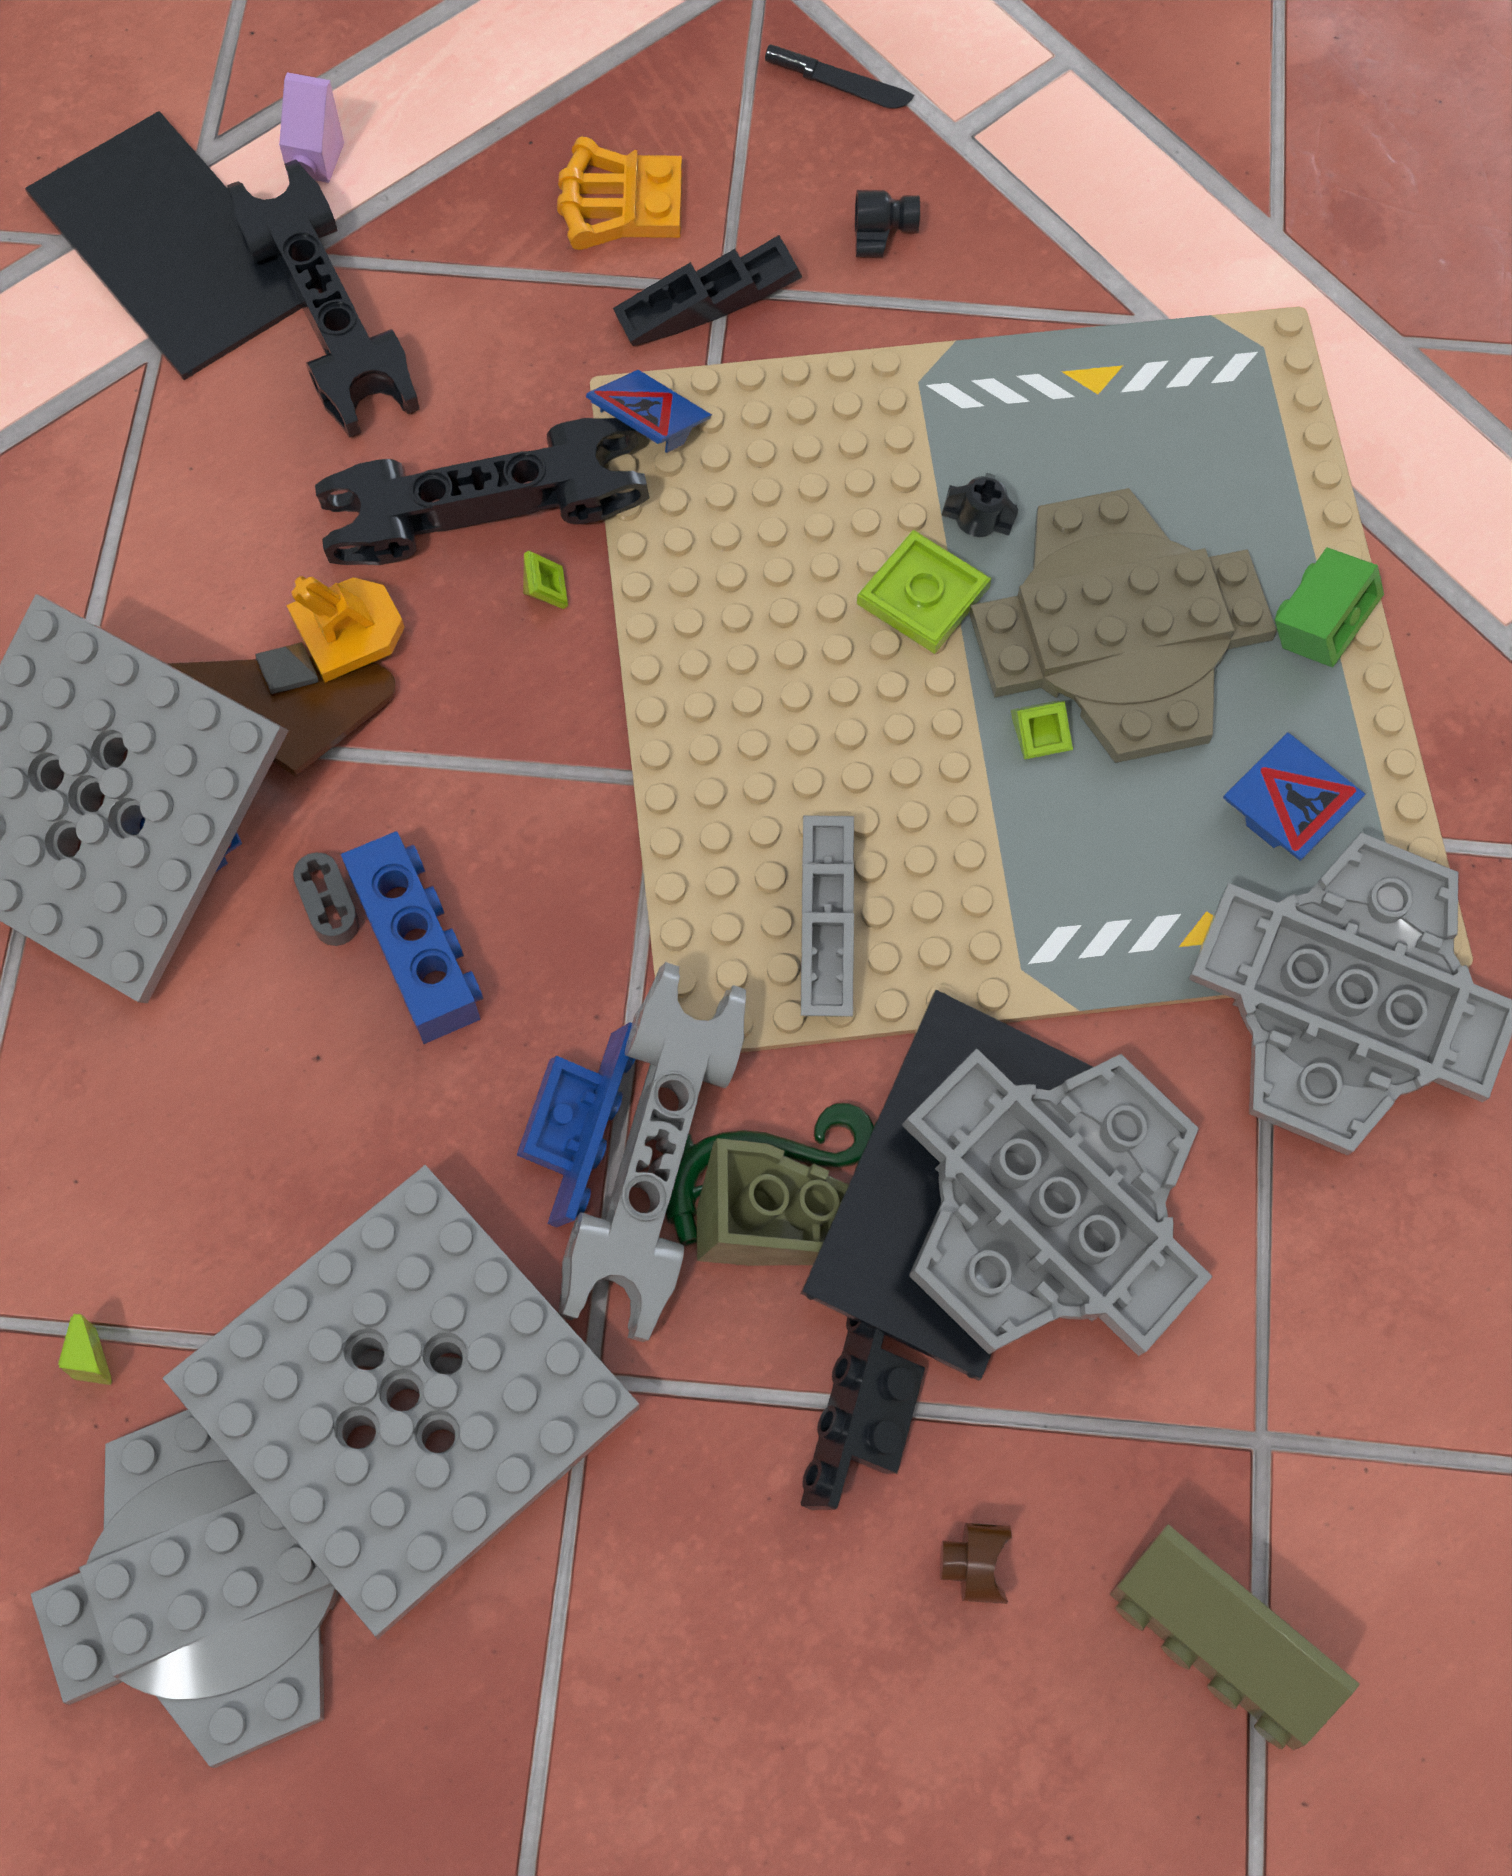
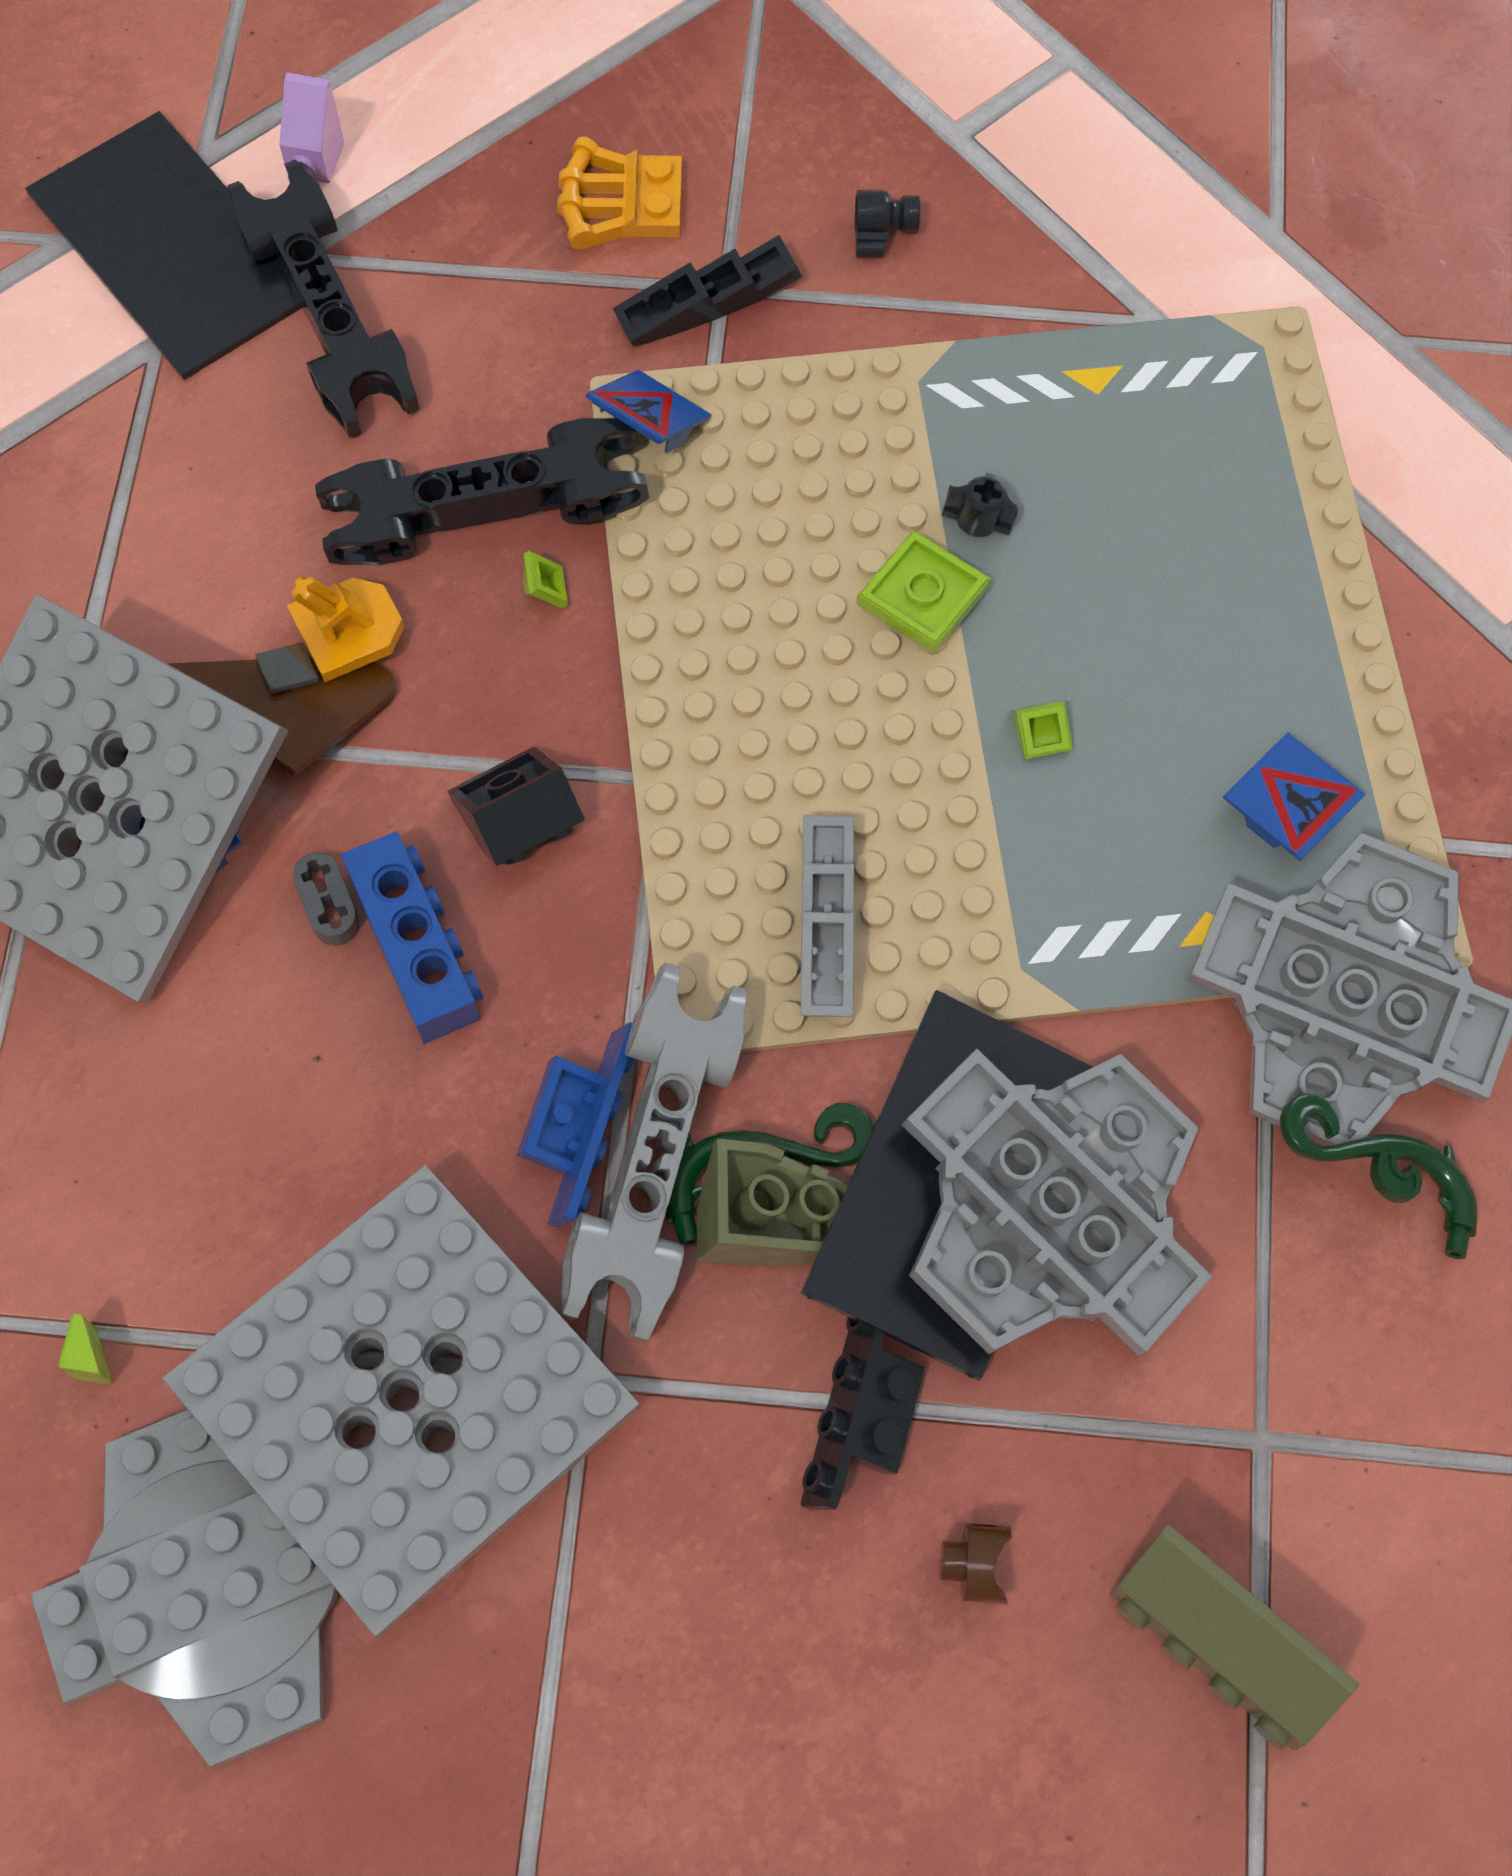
(517, 806): none -> black slope
(849, 82): black piece -> none
(1123, 624): dark tan plate -> none
(1329, 606): bright green brick -> none
(1386, 1149): none -> dark green plant

